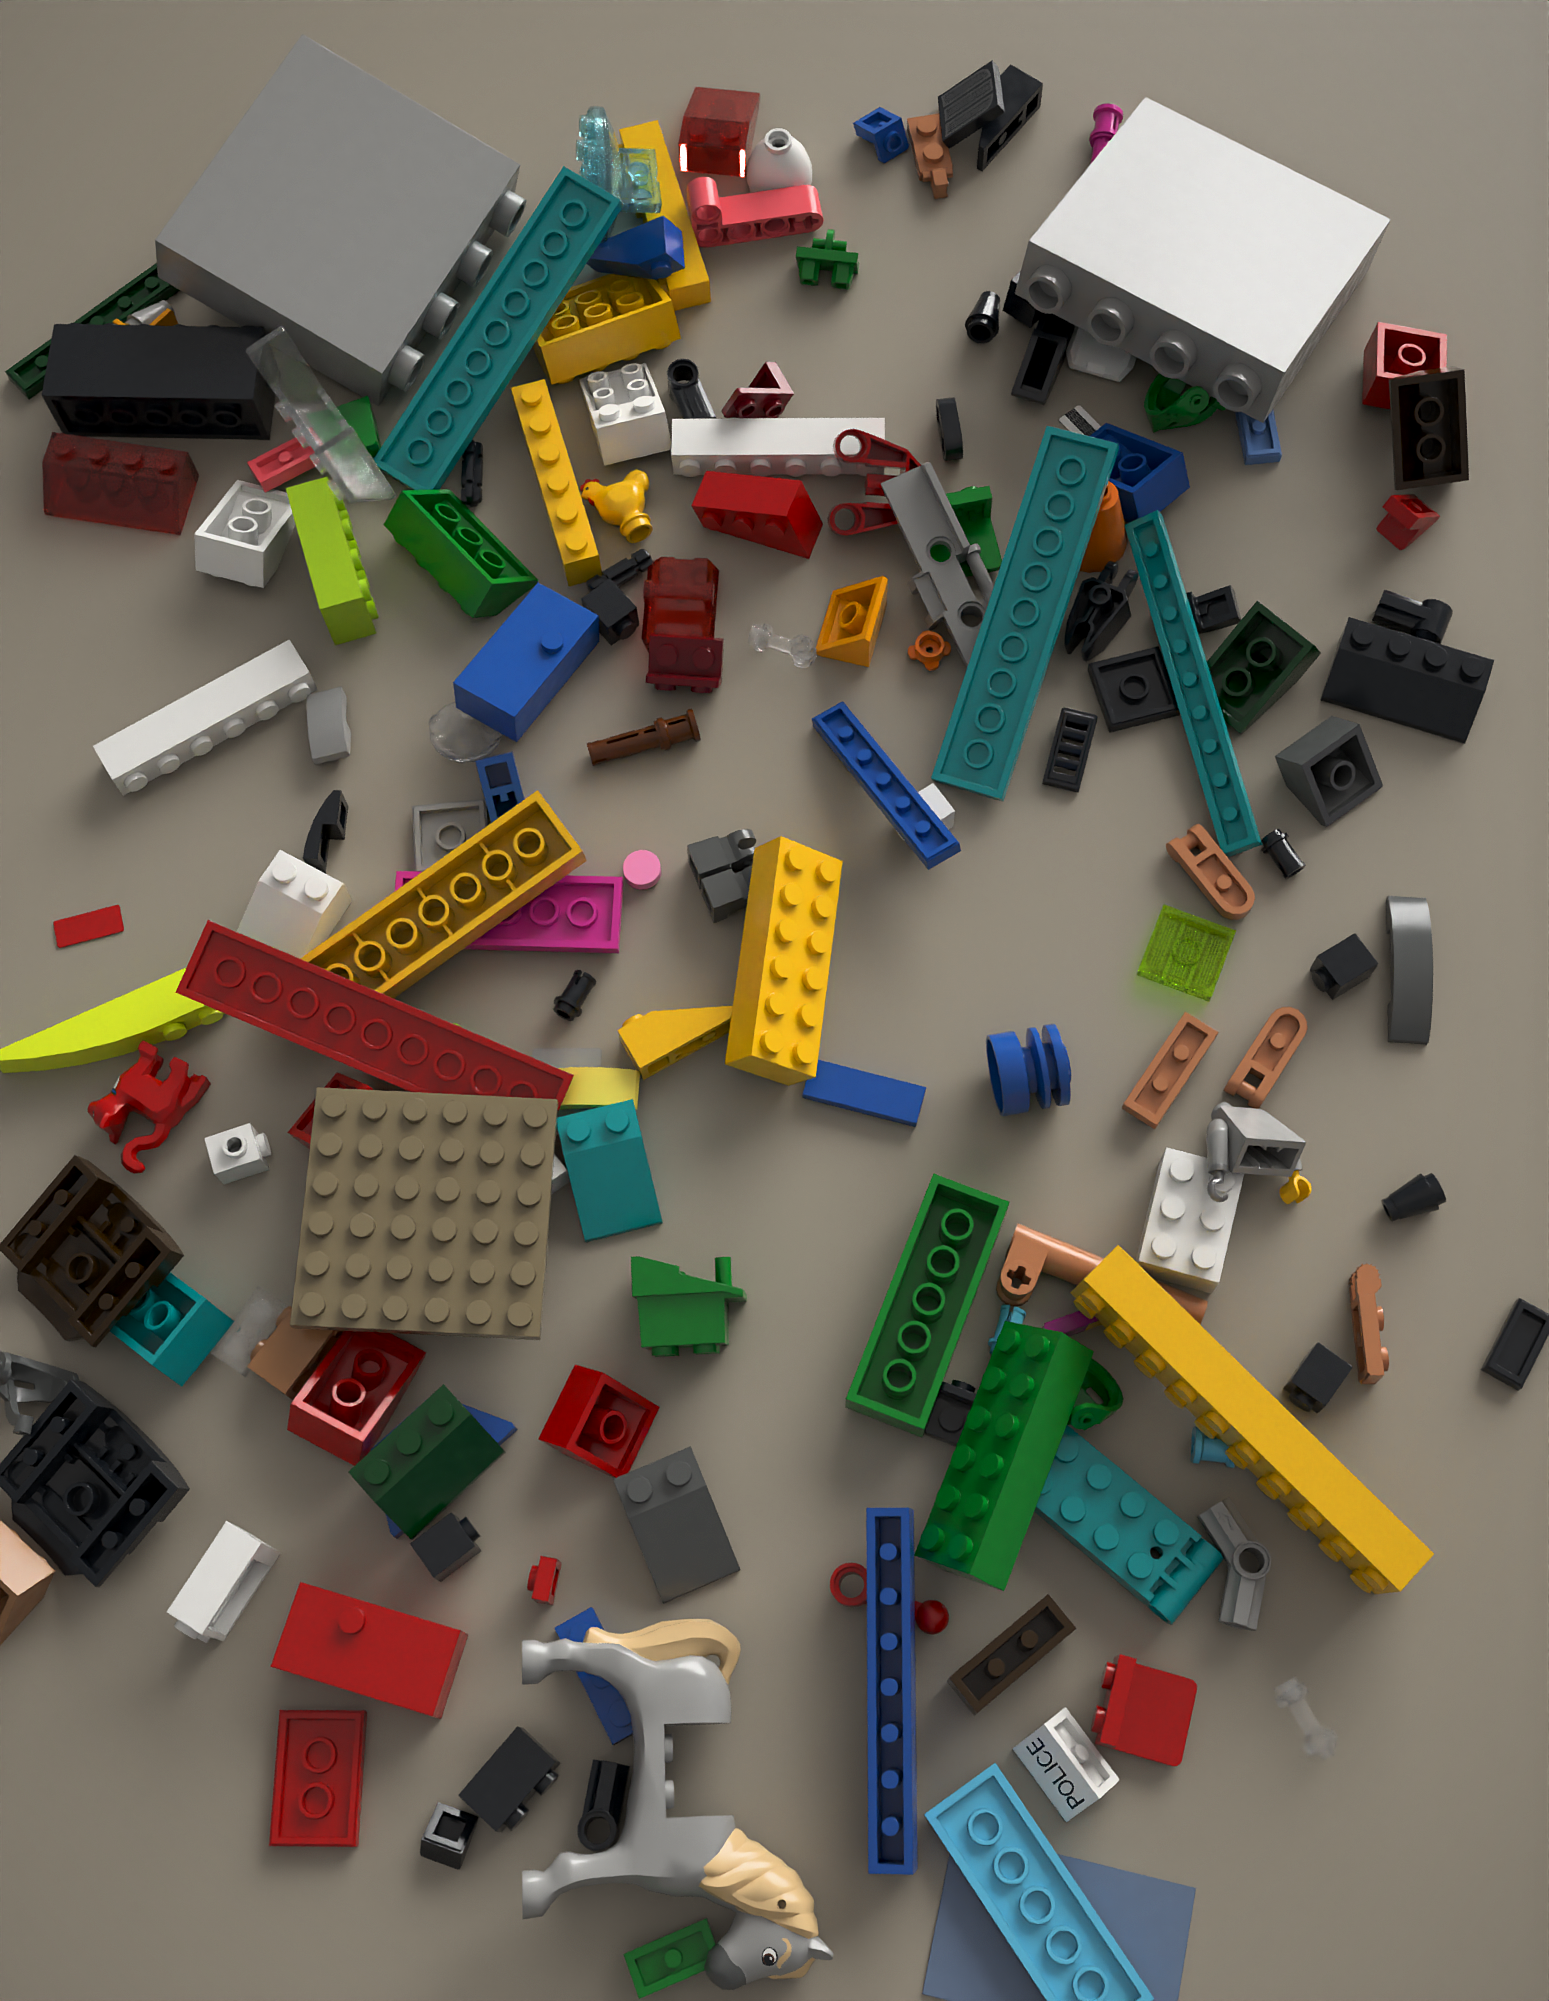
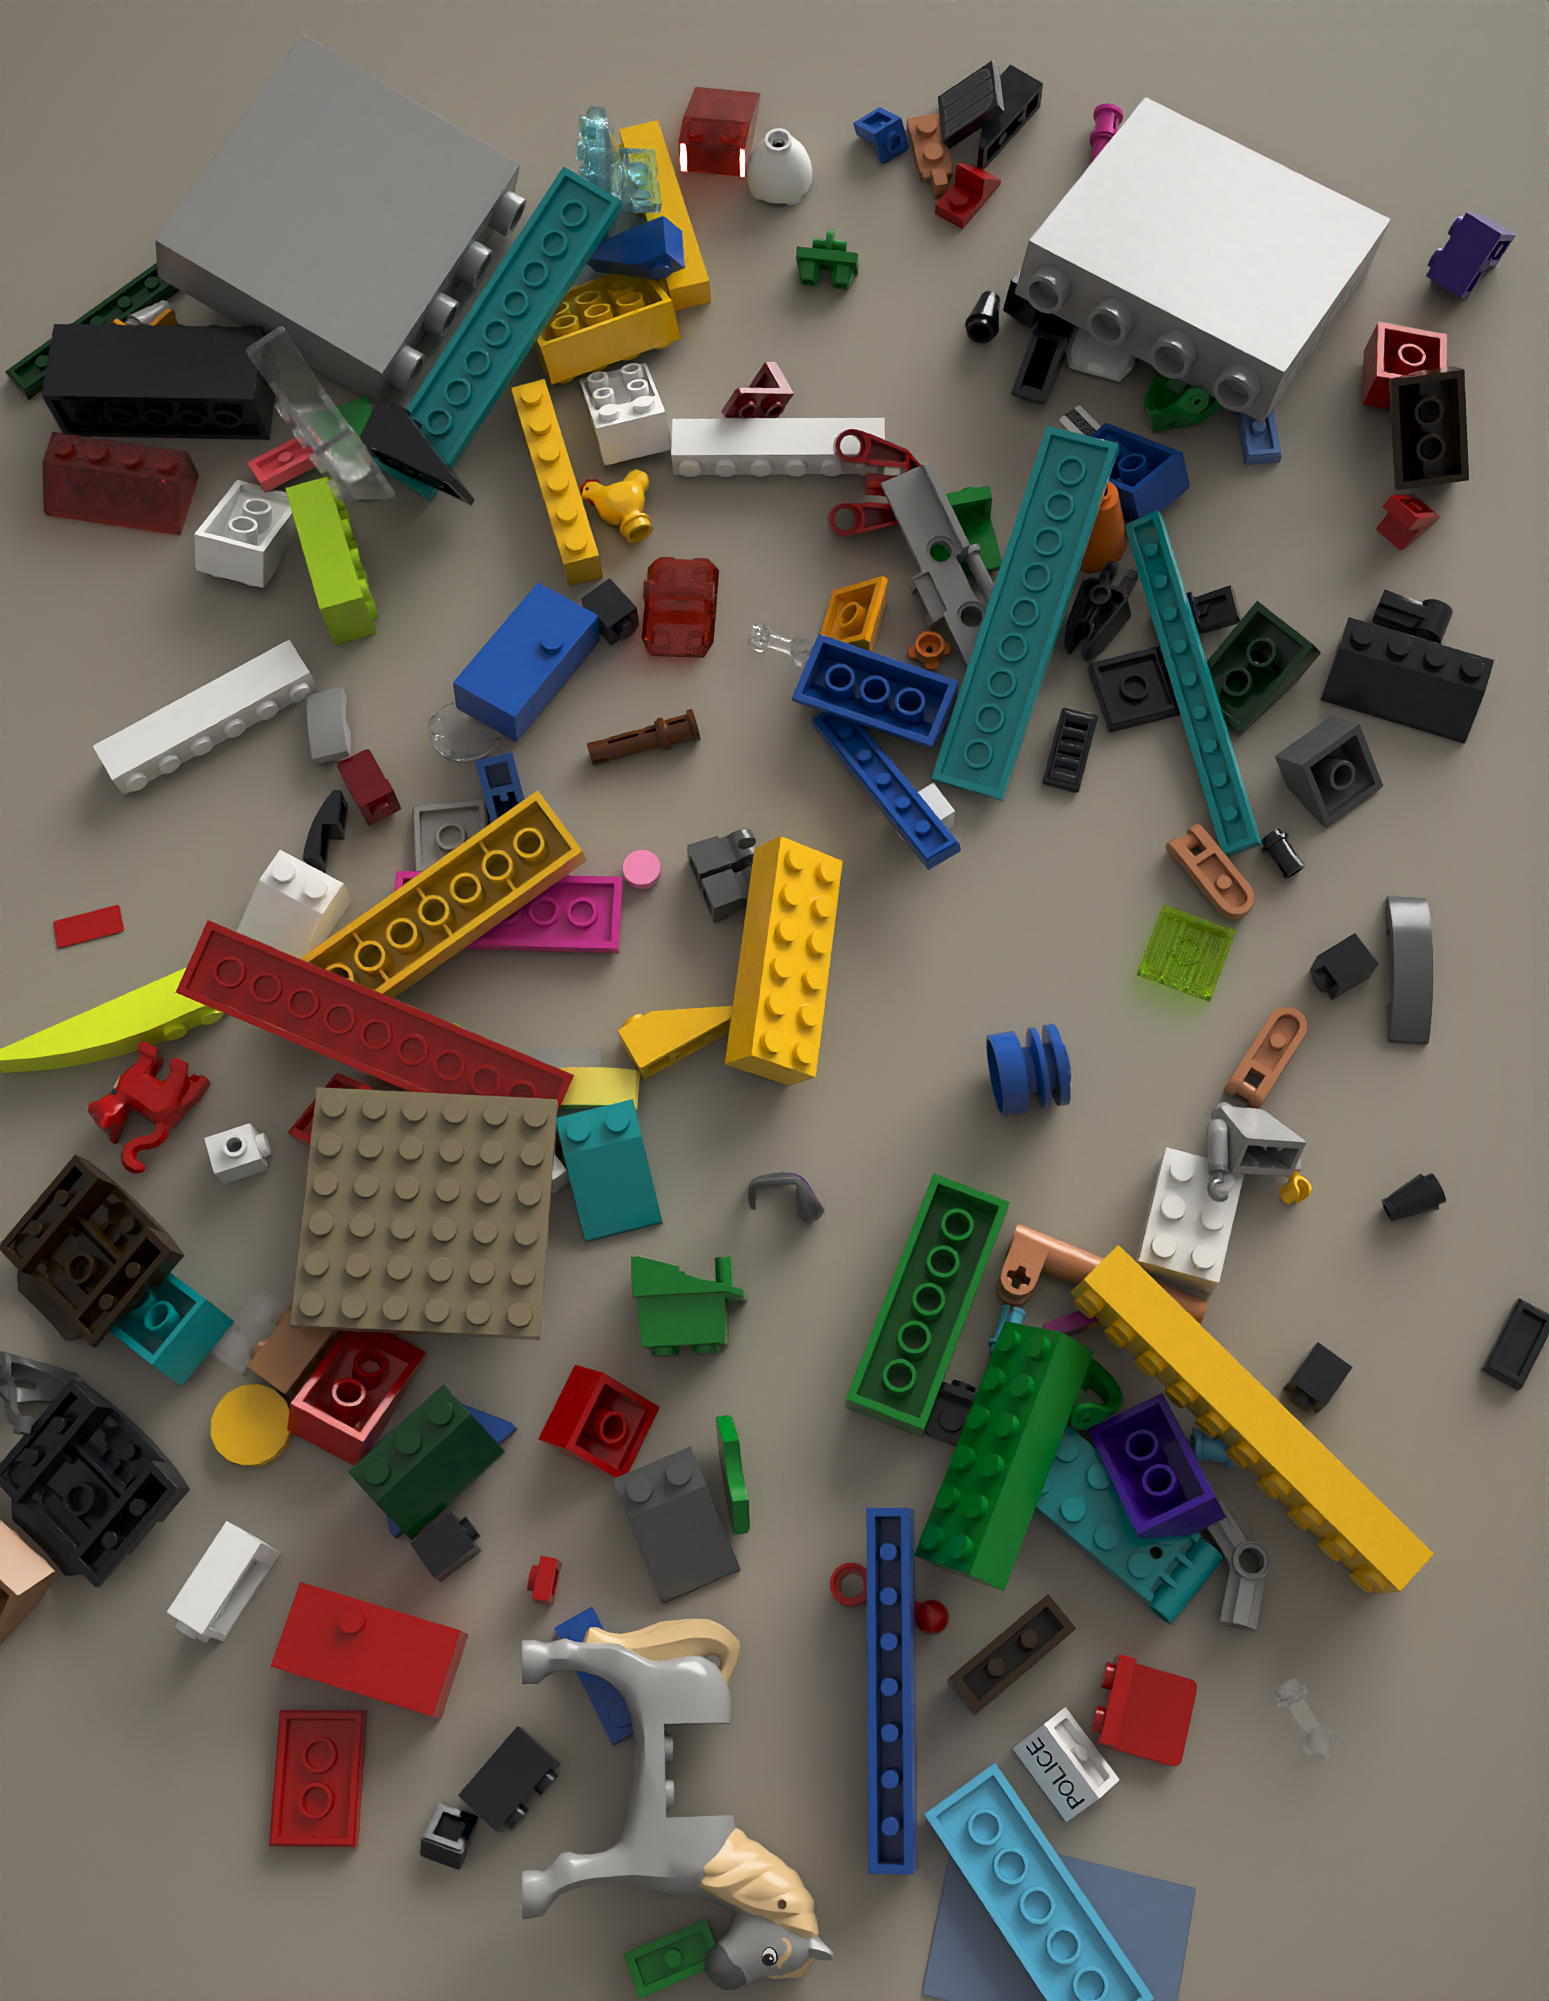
(251, 1425): none -> yellow tile
(369, 787): none -> dark red bracket
(403, 446): none -> black slope
(458, 551): green slope -> none
(472, 474): black axle -> none
(570, 1002): black pin -> none
(604, 1800): black piece -> none
(623, 570): black axle -> none
(685, 662): dark red bracket -> none
(689, 396): black piece -> none
(732, 1474): none -> green tile
(750, 215): coral beam -> none
(759, 510): red wedge -> none
(808, 1205): none -> dark grey piece
(865, 1093): blue tile -> none
(876, 691): none -> blue slope
(949, 429): black beam -> none
(967, 194): none -> red slope
(1156, 1471): none -> dark purple slope
(1170, 1070): nougat plate -> none
(1367, 1322): nougat hinge -> none
(1468, 253): none -> dark purple brick

